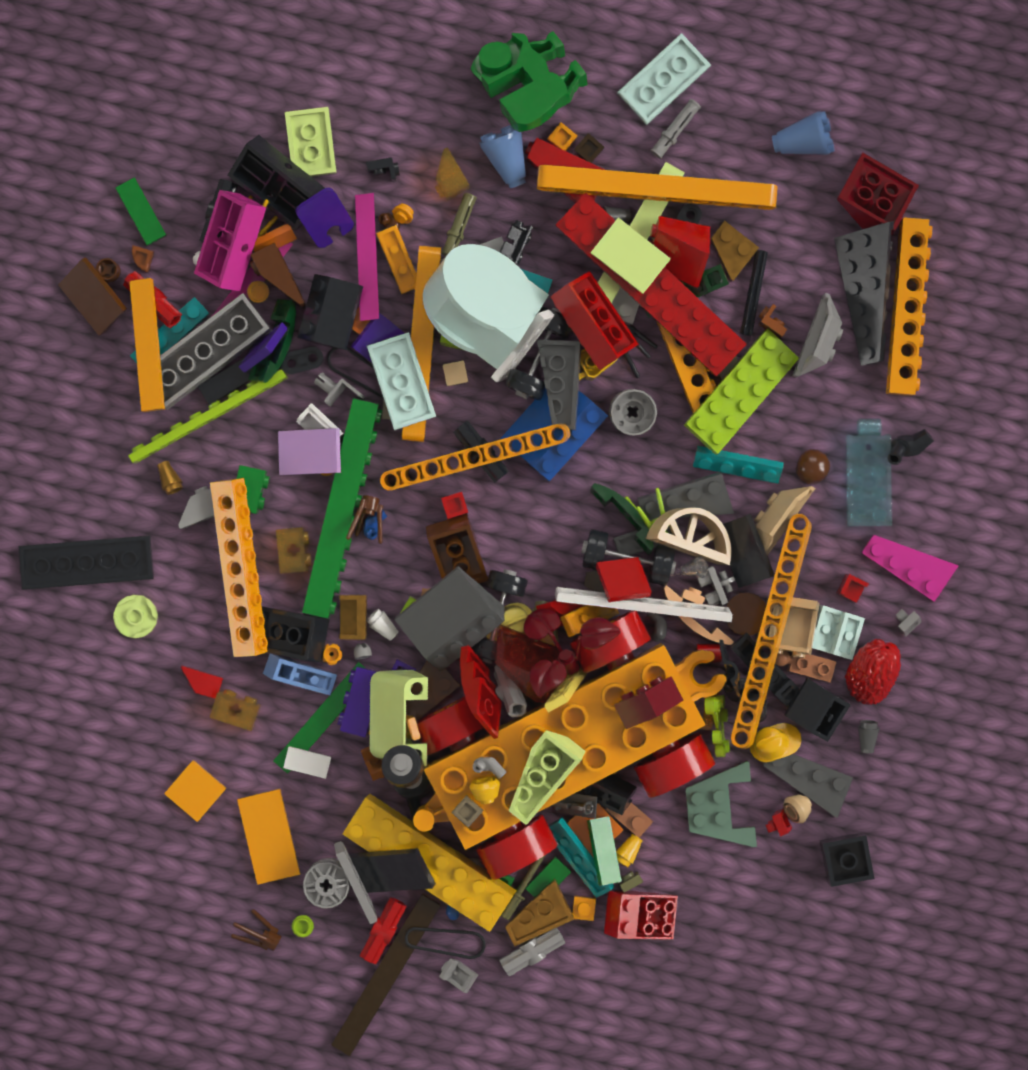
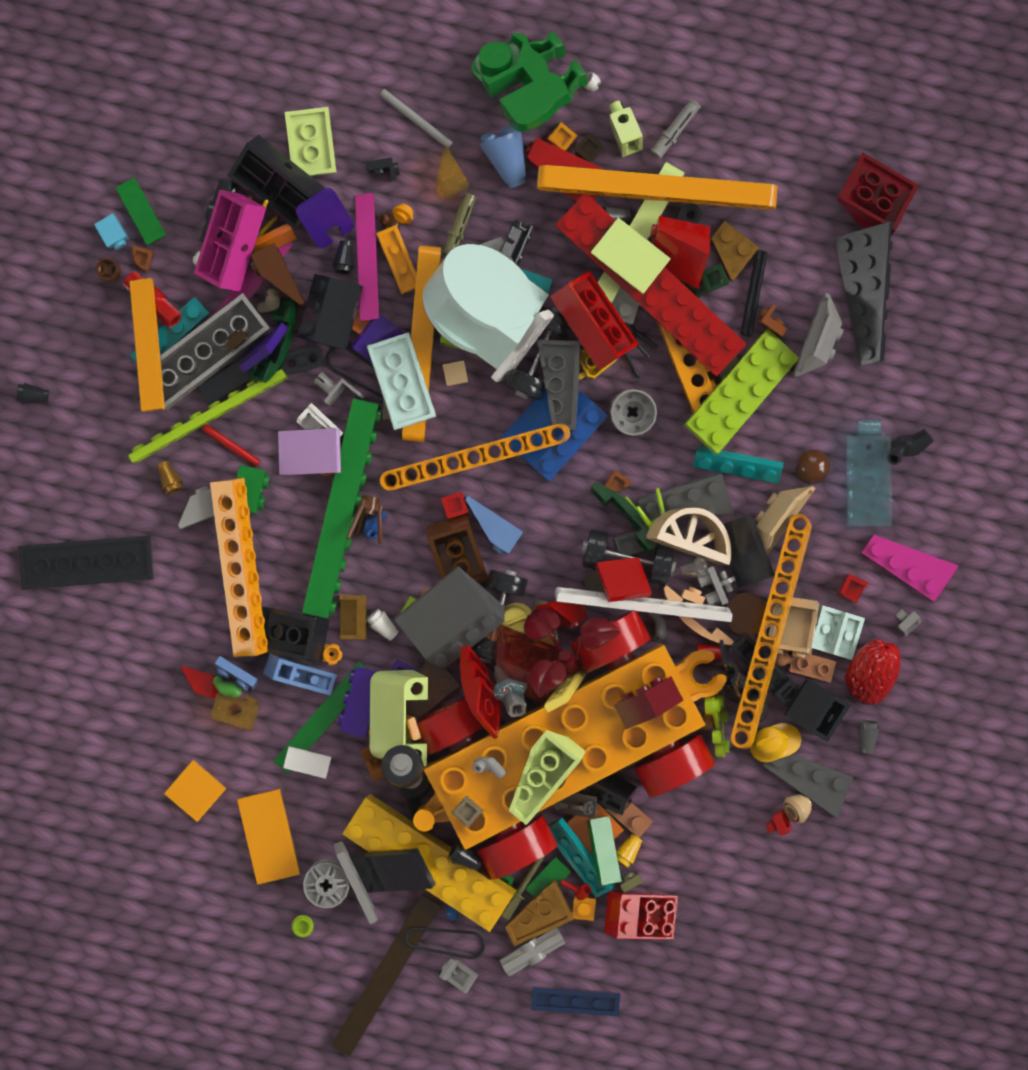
(31, 394): none -> black cone
(92, 296): reddish brown tile -> none
(112, 232): none -> medium azure brick
(135, 616): yellowish green tile -> none
(227, 688): none -> bright green arm
(231, 445): none -> red bar
(236, 339): none -> dark brown plate
(242, 678): none -> medium blue plate
(258, 291): light orange plate -> none
(268, 939): reddish brown plant -> none
(271, 303): none -> dark tan arm
(287, 561): clear yellow brick -> none
(344, 258): none -> black cone
(362, 651): light grey hinge -> none
(383, 930): red piece -> none
(416, 118): none -> light grey bar
(464, 857): none -> black cone
(470, 438): black piece -> none
(485, 789): yellow cone -> none
(498, 530): none -> medium blue slope
(507, 686): none -> clear light blue arm
(575, 619): light orange tile -> none
(575, 1001): none -> dark blue plate
(580, 892): none -> red hand
(592, 80): none -> white hinge
(617, 481): none -> dark orange tile
(625, 129): none -> yellowish green torso
(664, 79): light aqua tile -> none
(710, 806): sand green wing -> none
(806, 136): medium blue cone -> none
(847, 859): black brick -> none
(895, 383): light orange brick -> none

